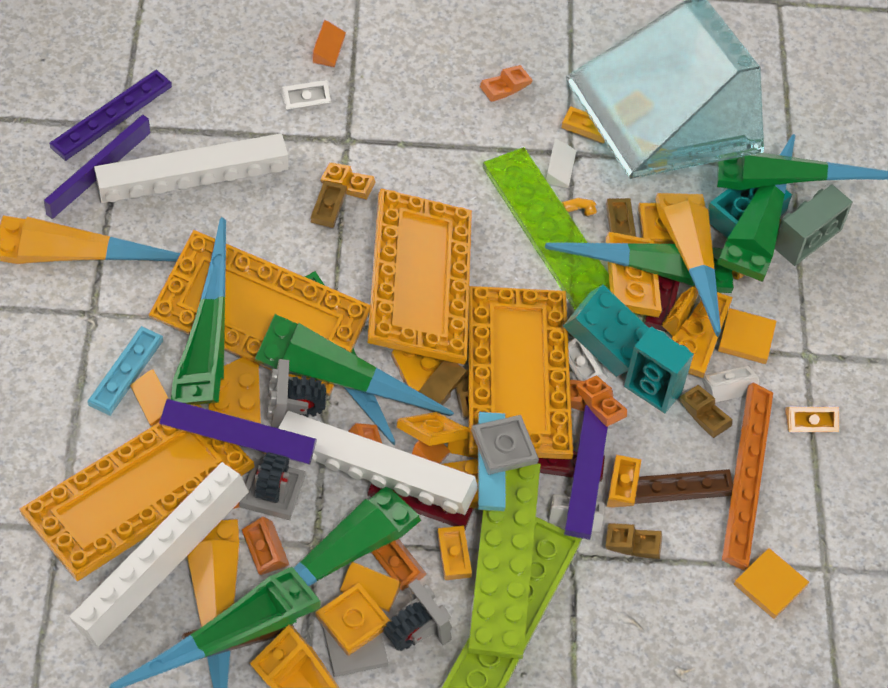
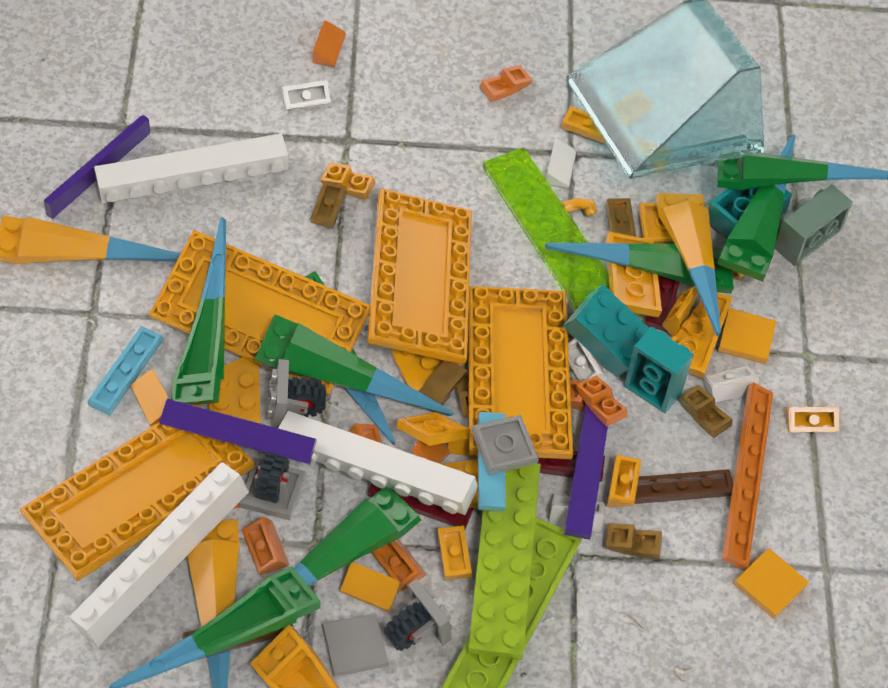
(110, 115): dark purple tile -> none
(353, 619): light orange tile -> none

